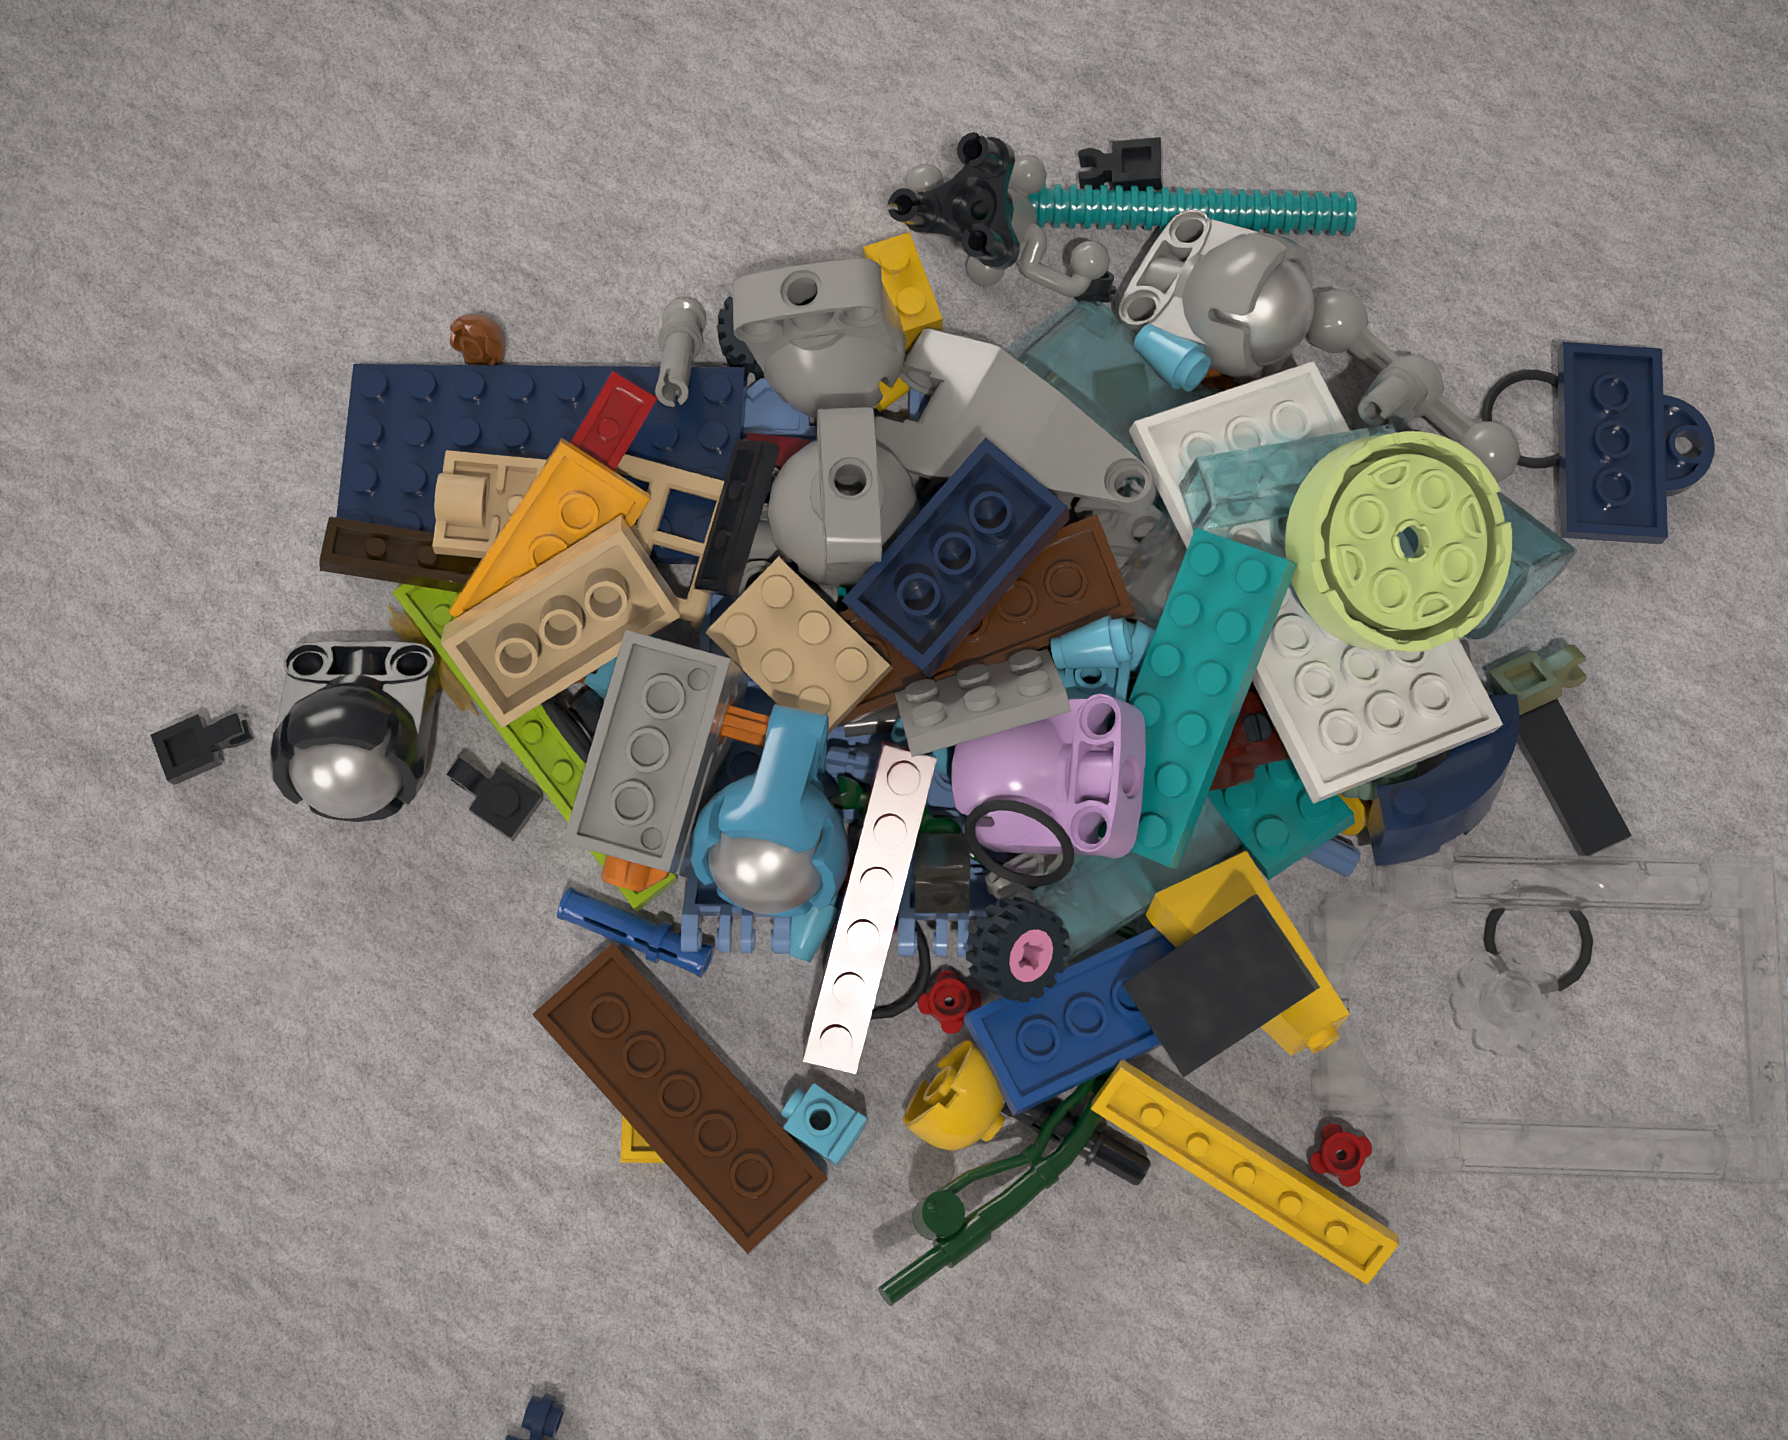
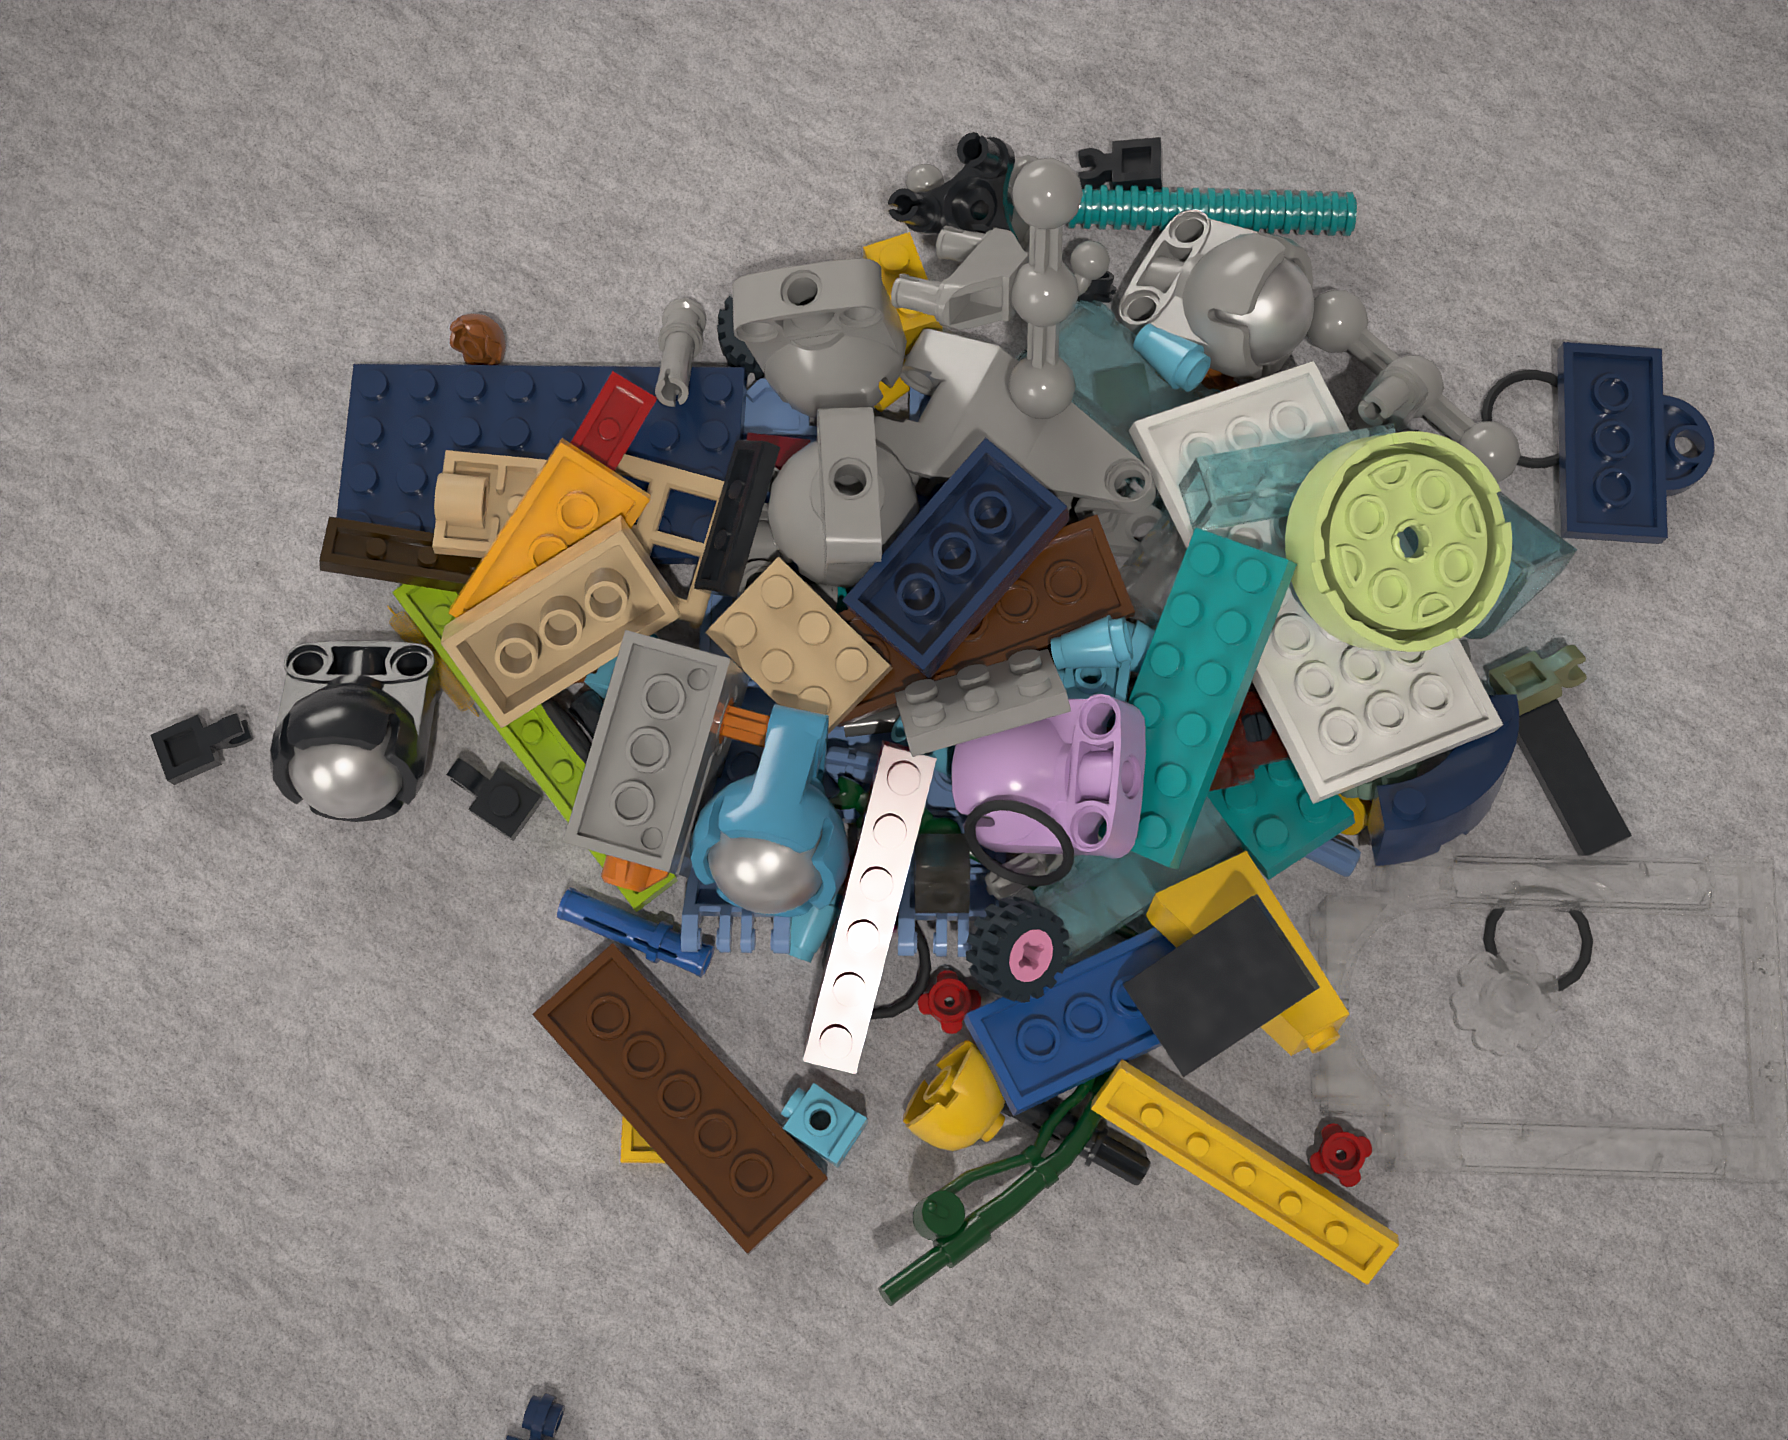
(1004, 280): none -> light grey connector

